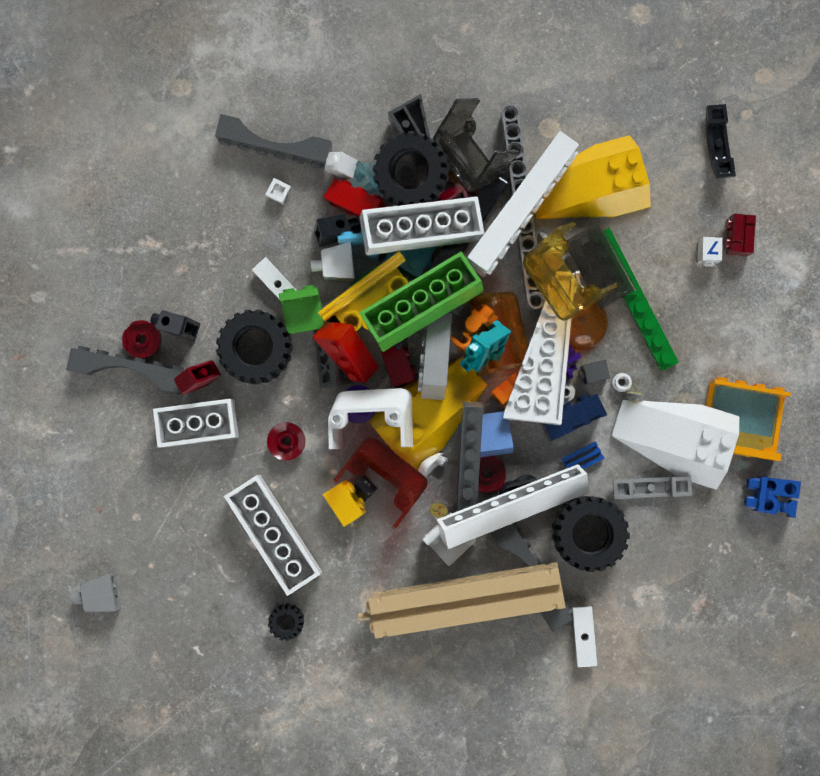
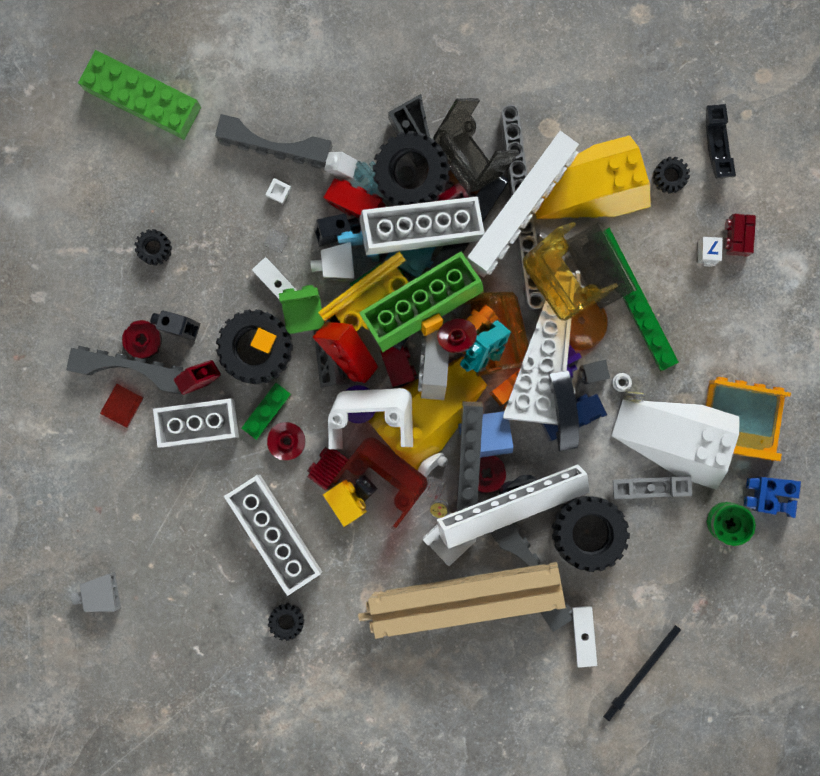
(121, 405): none -> clear red piece
(139, 94): none -> bright green brick
(153, 235): none -> black tyre
(263, 340): none -> light orange tile
(266, 411): none -> green plate
(327, 467): none -> dark red brick
(431, 324): none -> light orange tile
(457, 329): none -> dark red dish
(566, 410): none -> black slope
(597, 451): blue tile -> none
(618, 703): none -> black bar
(666, 185): none -> black tyre
(742, 523): none -> green wheel

